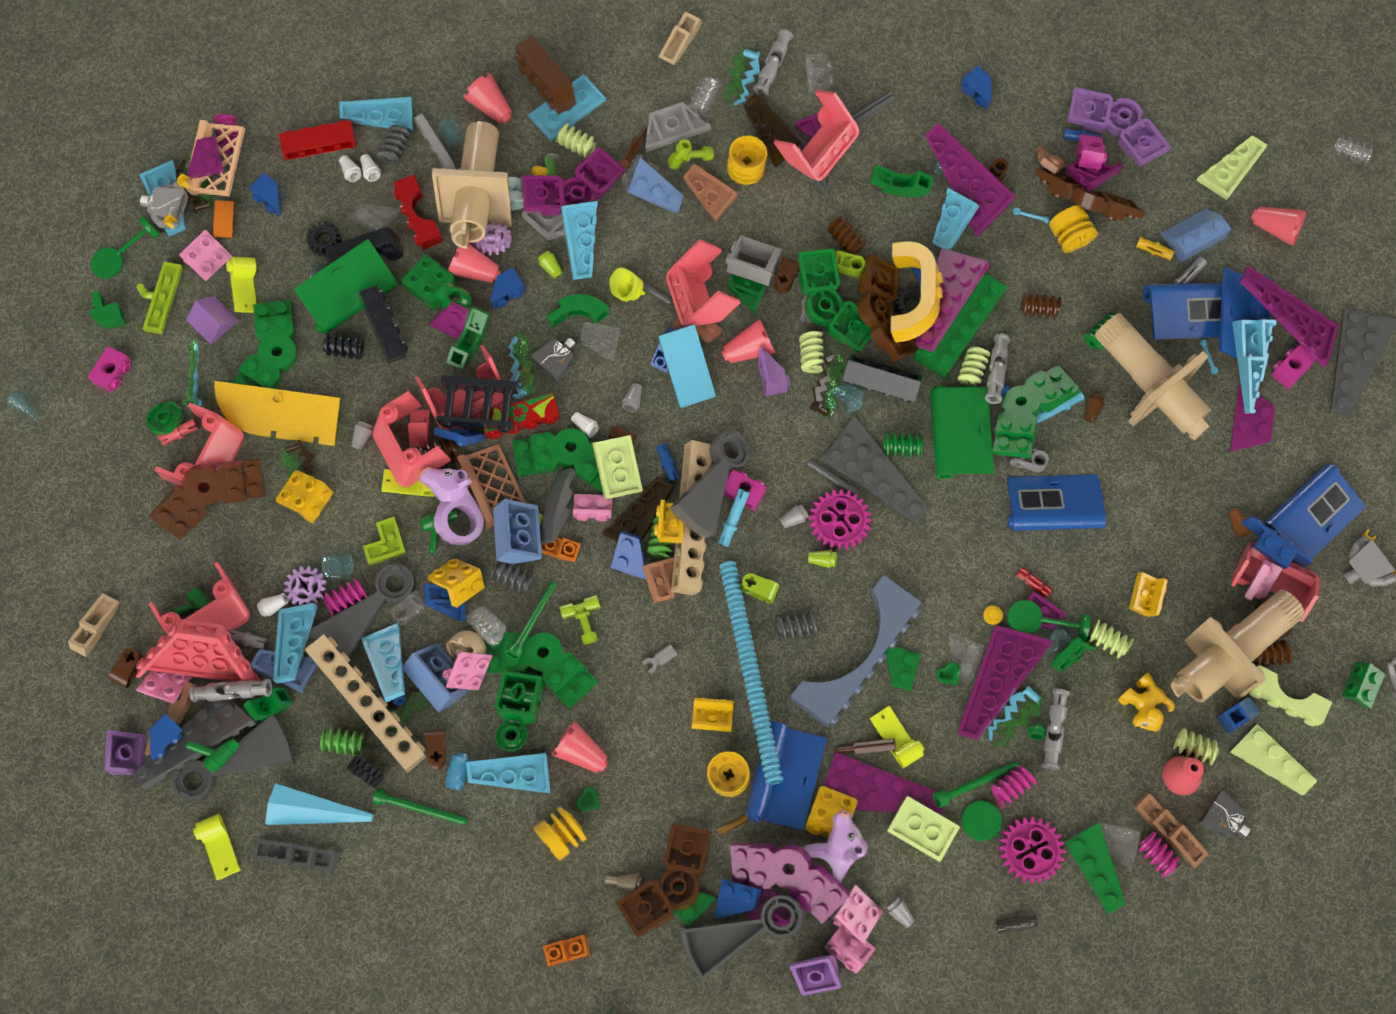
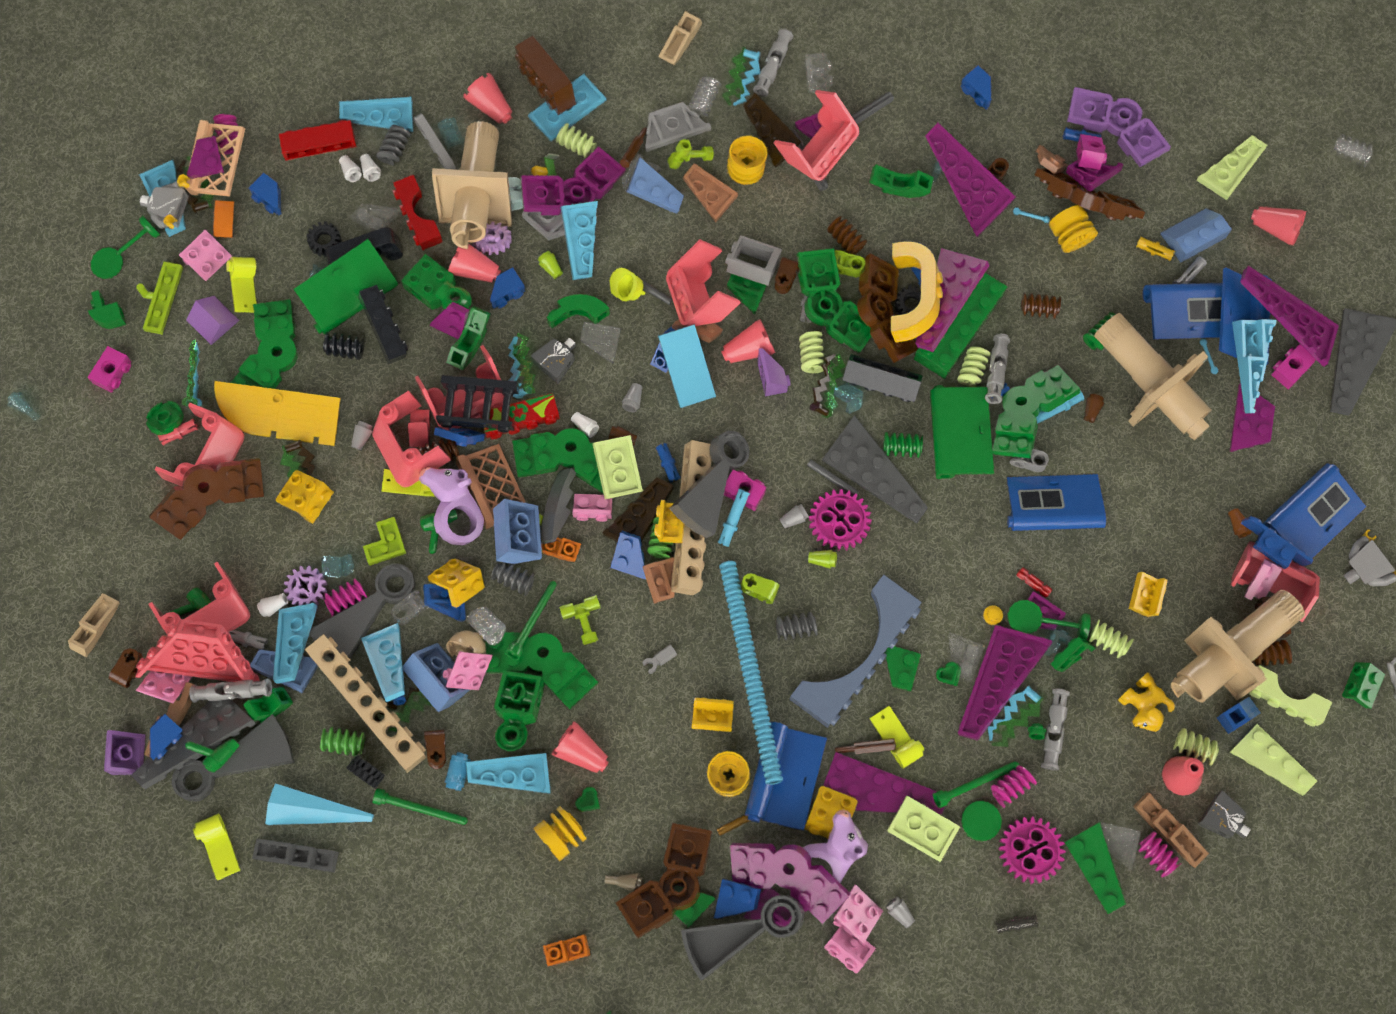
(816, 974): medium lavender slope -> none
(955, 216): medium azure wing -> none

